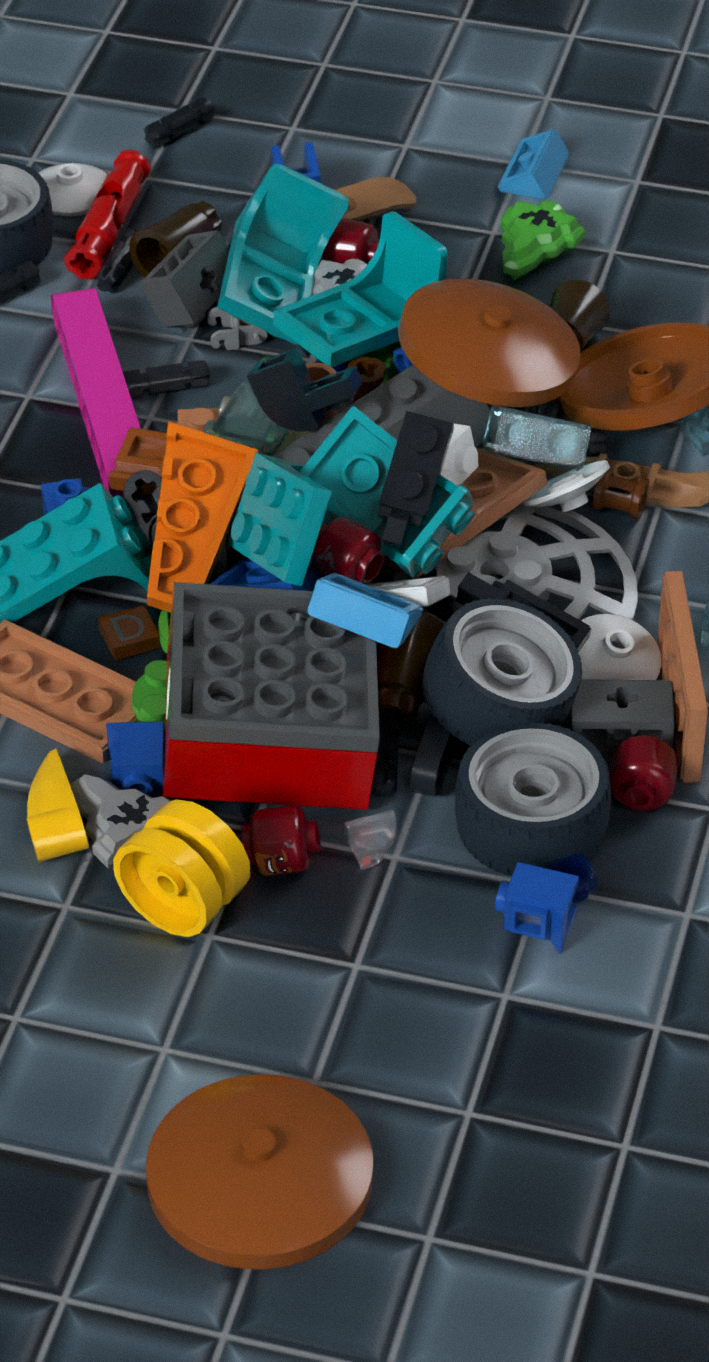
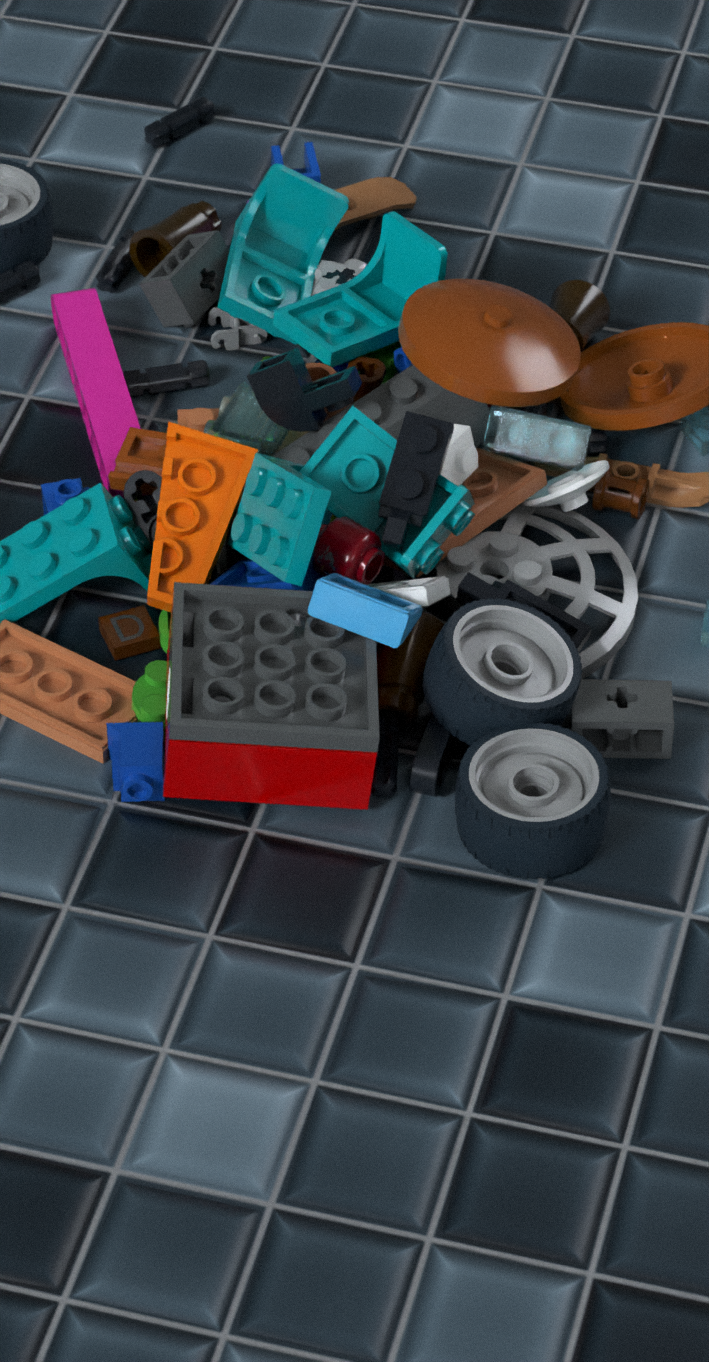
(53, 812): yellow piece -> none
(72, 187): white dish -> none
(107, 214): red piece -> none
(112, 813): light grey rock -> none
(181, 868): yellow wheel -> none
(259, 1171): dark orange dish -> none
(281, 840): dark red head -> none
(351, 241): dark red head -> none
(371, 837): clear tile -> none
(535, 166): dark azure slope -> none
(536, 235): bright green rock -> none
(538, 903): blue window -> none
(581, 867): clear blue plate -> none
(635, 660): white dish -> none
(644, 769): dark red head -> none
(682, 667): nougat tile -> none

